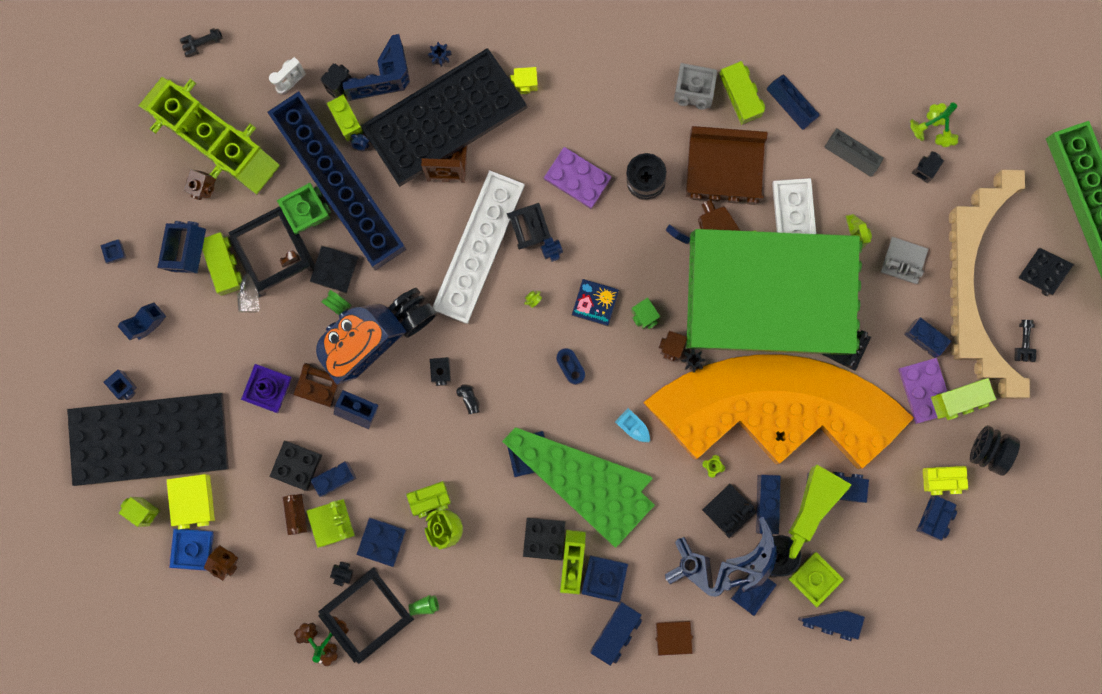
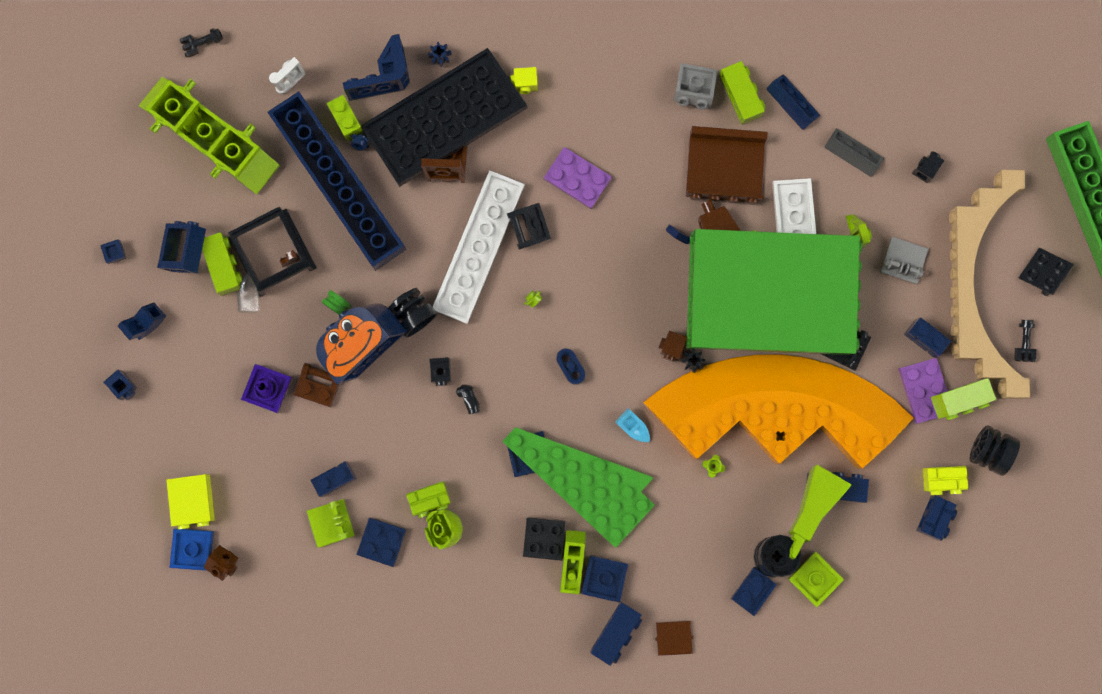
(138, 511): lime brick -> none
(147, 439): black plate -> none
(199, 184): reddish brown brick -> none
(294, 514): reddish brown hinge -> none
(295, 465): black brick -> none
(304, 208): bright green plate -> none
(326, 652): reddish brown plant -> none
(334, 80): black brick -> none
(334, 269): black plate -> none
(339, 634): black piece -> none
(341, 573): black gear -> none
(355, 409): dark blue brick -> none
(426, 605): bright green cone -> none
(551, 249): dark blue gear -> none
(595, 302): dark blue tile -> none
(645, 314): bright green brick -> none
(646, 166): black wheel -> none
(702, 574): dark blue piece -> none
(729, 510): black hinge -> none
(768, 502): dark blue brick -> none
(837, 621): dark blue slope -> none
(937, 115): lime plant -> none

